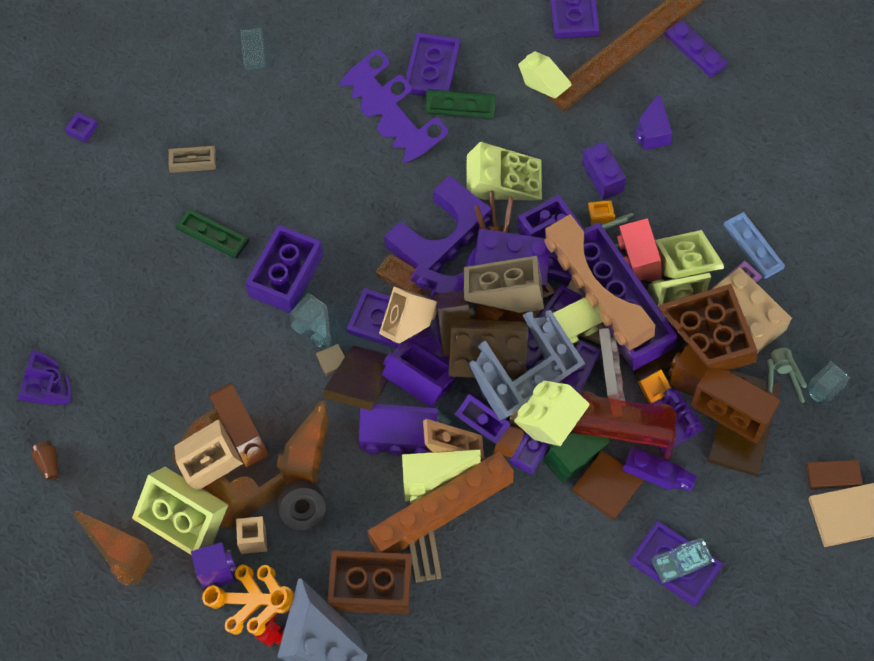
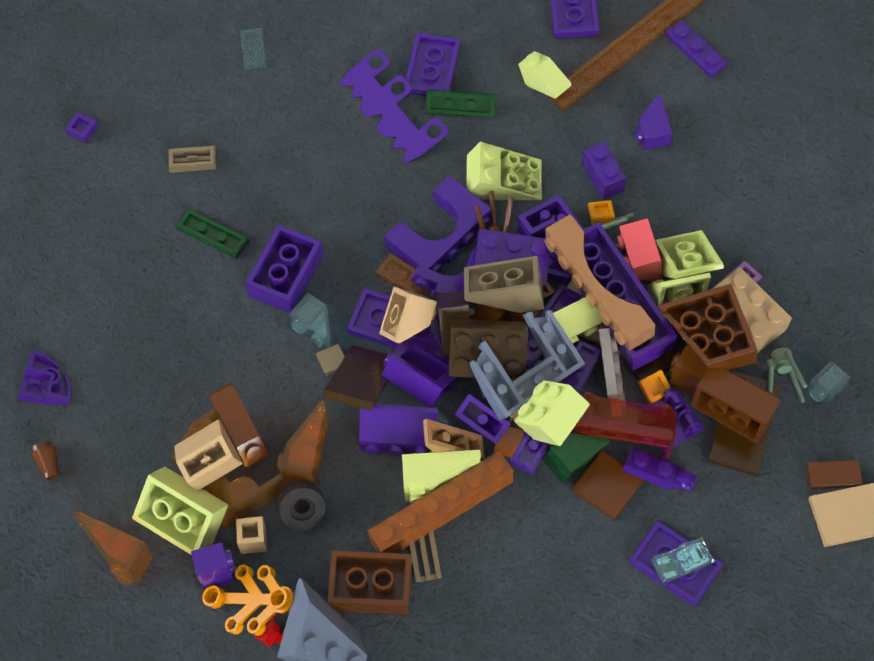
(754, 245): medium blue tile -> none

